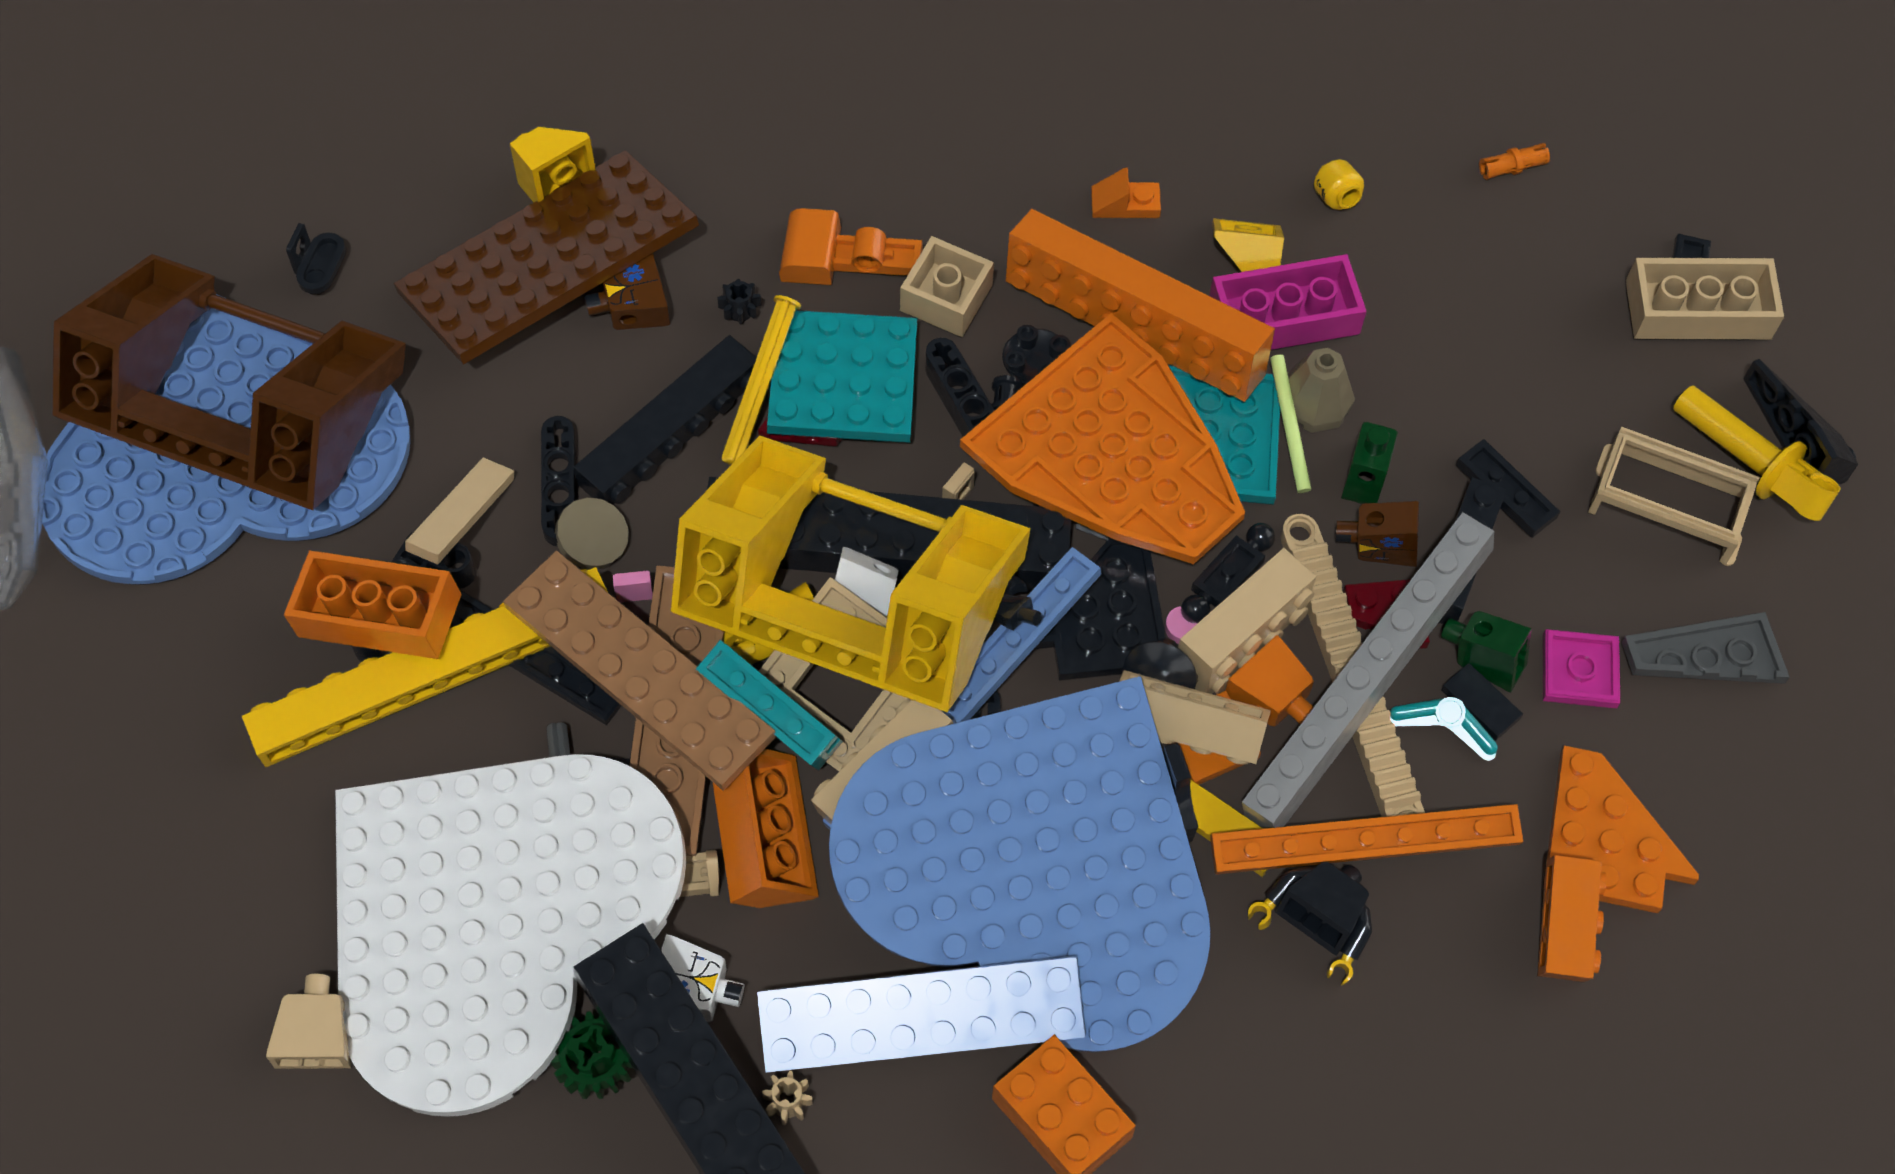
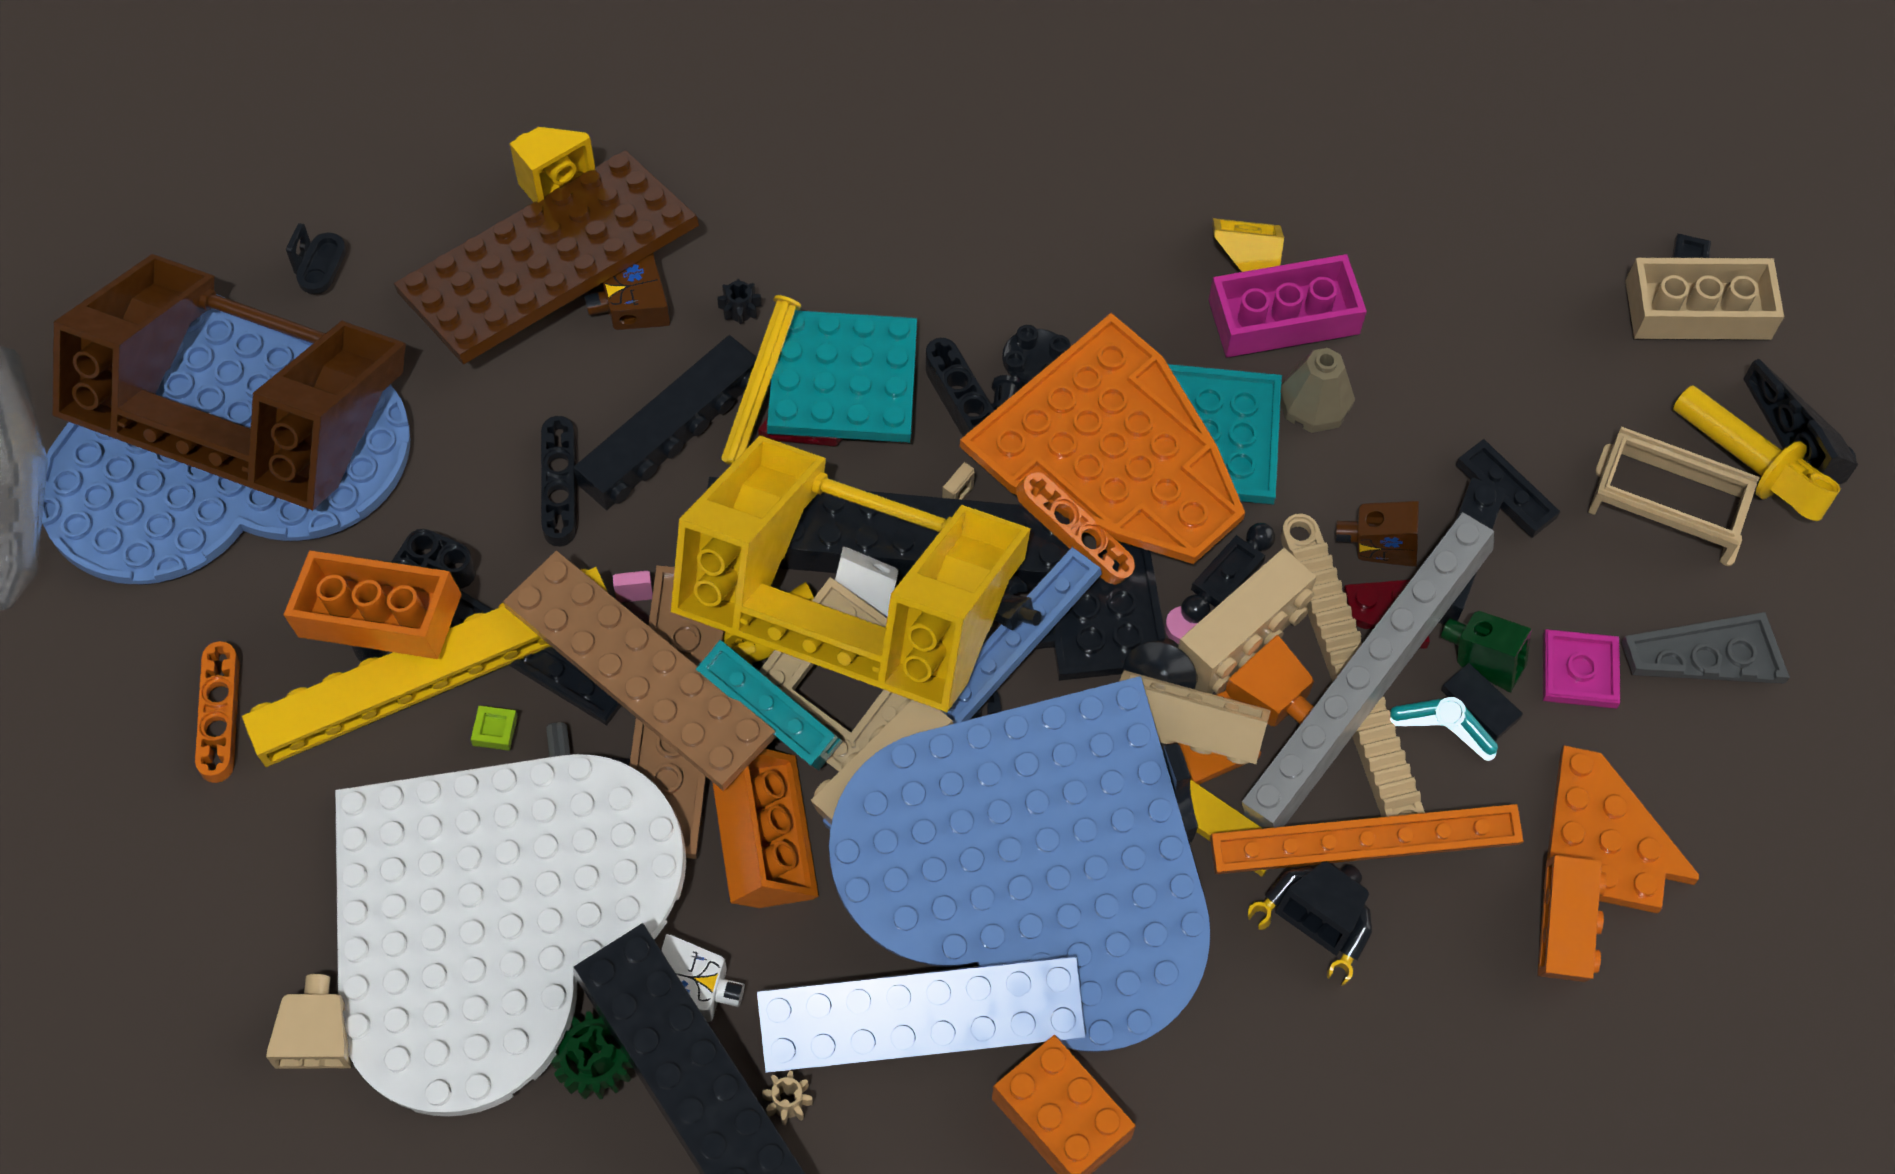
(217, 711): none -> orange beam
(459, 511): tan tile -> none
(494, 728): none -> lime plate
(591, 533): dark tan tile -> none
(702, 875): tan tile -> none
(817, 249): orange plate -> none
(946, 286): tan brick -> none
(1079, 523): none -> orange beam
(1124, 199): orange slope -> none
(1173, 318): orange brick -> none
(1290, 424): yellowish green bar -> none
(1339, 184): yellow head -> none
(1372, 455): dark green torso -> none
(1514, 161): orange pin -> none

